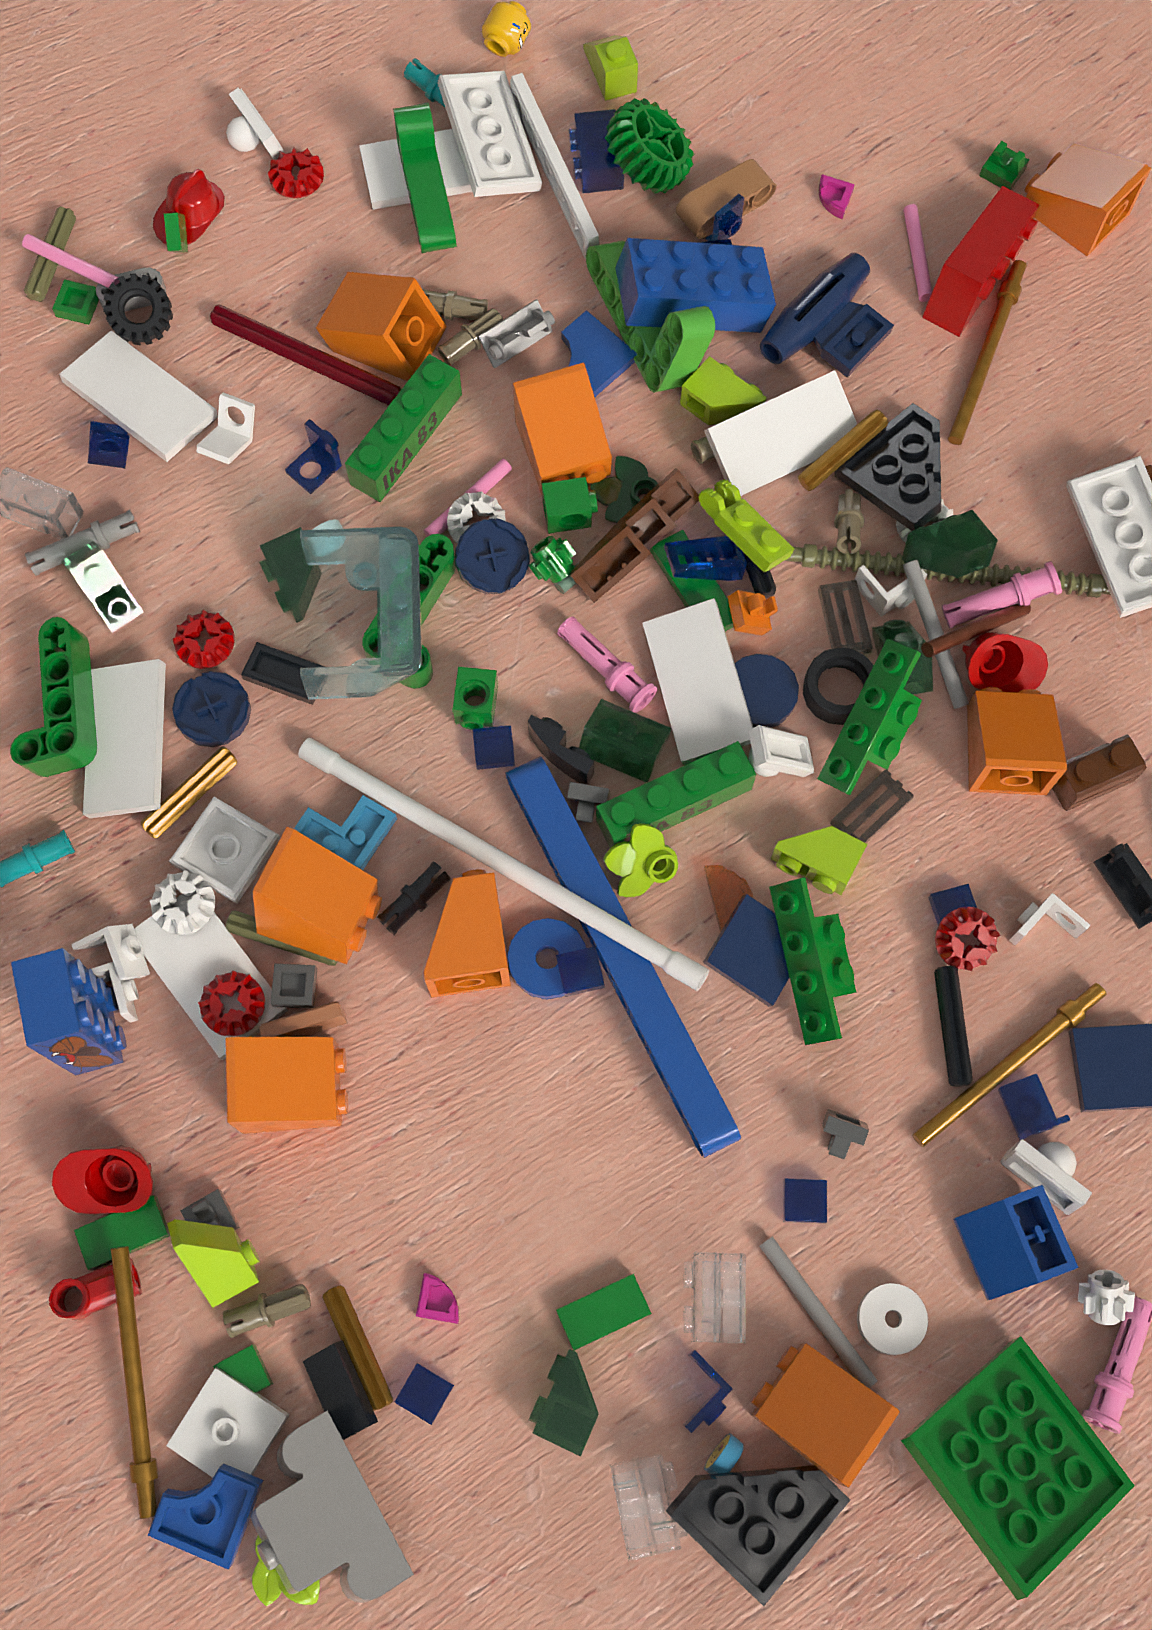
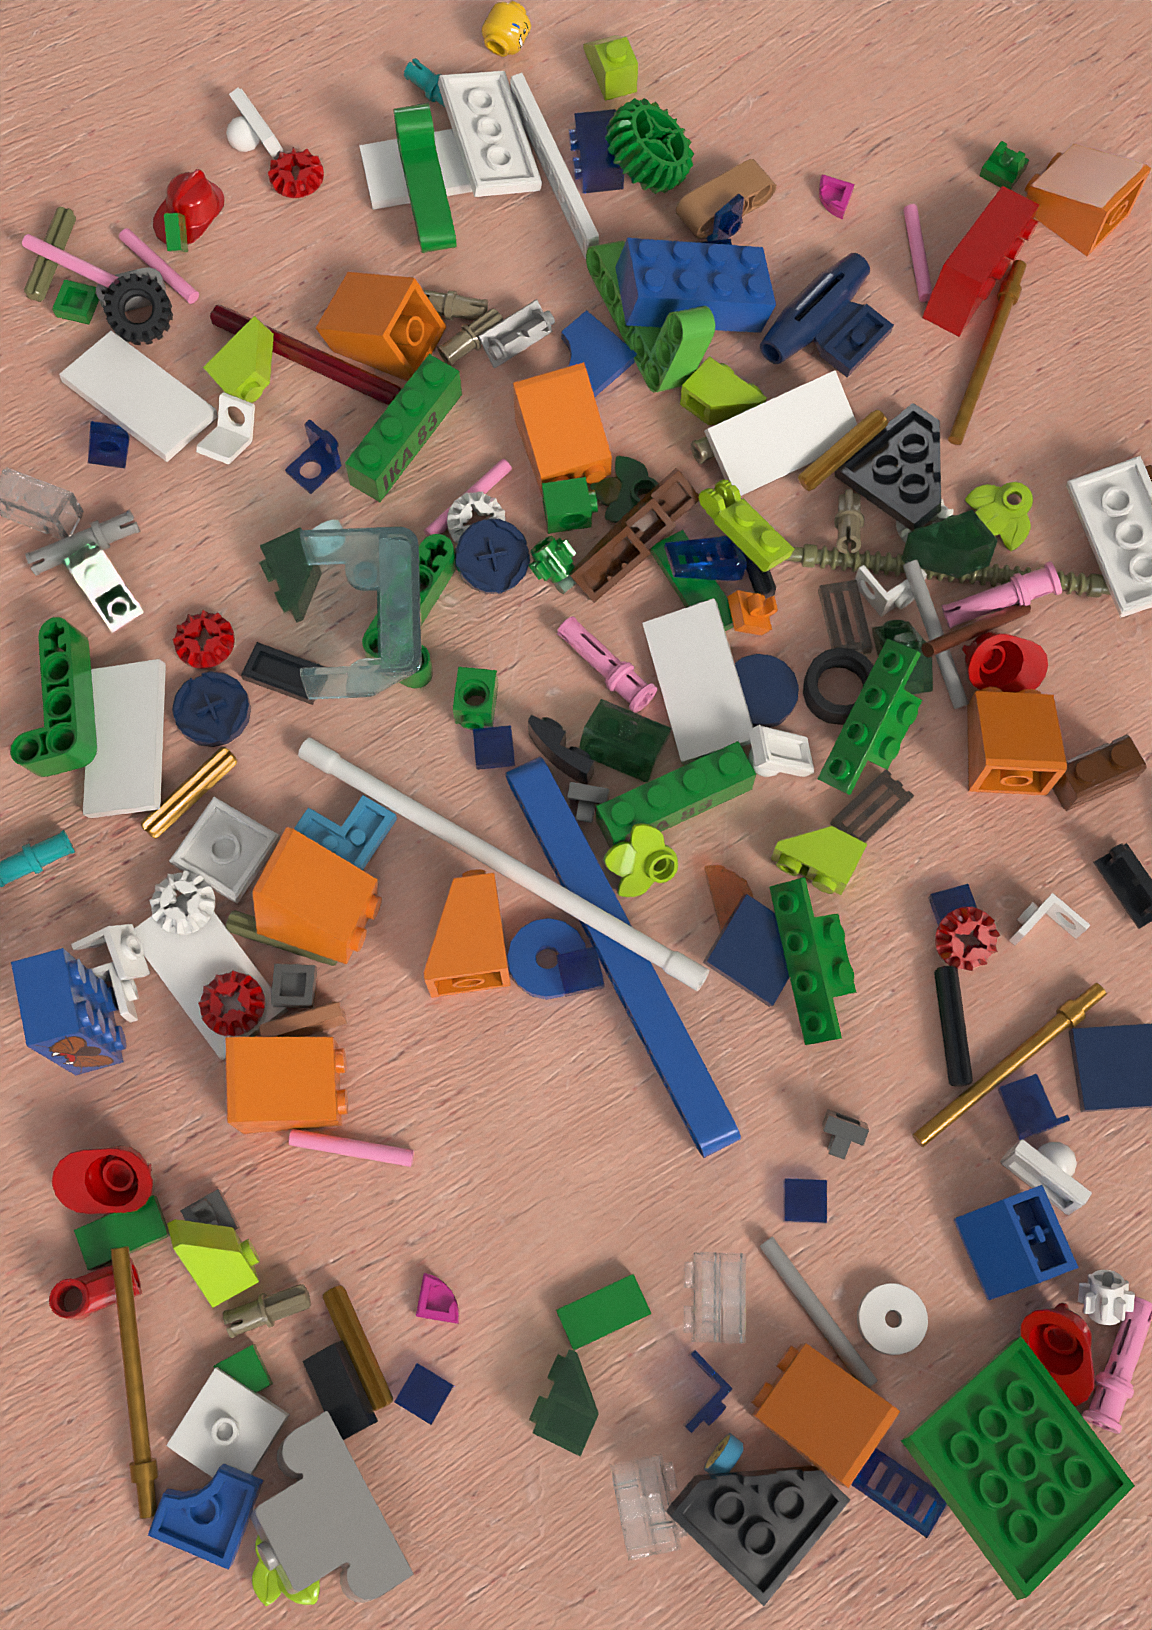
(160, 265): none -> bright pink bar
(244, 362): none -> lime slope
(351, 1147): none -> bright pink bar
(413, 898): black pin -> none
(934, 1513): none -> clear blue slope
(999, 515): none -> lime plate
(1063, 1347): none -> red piece

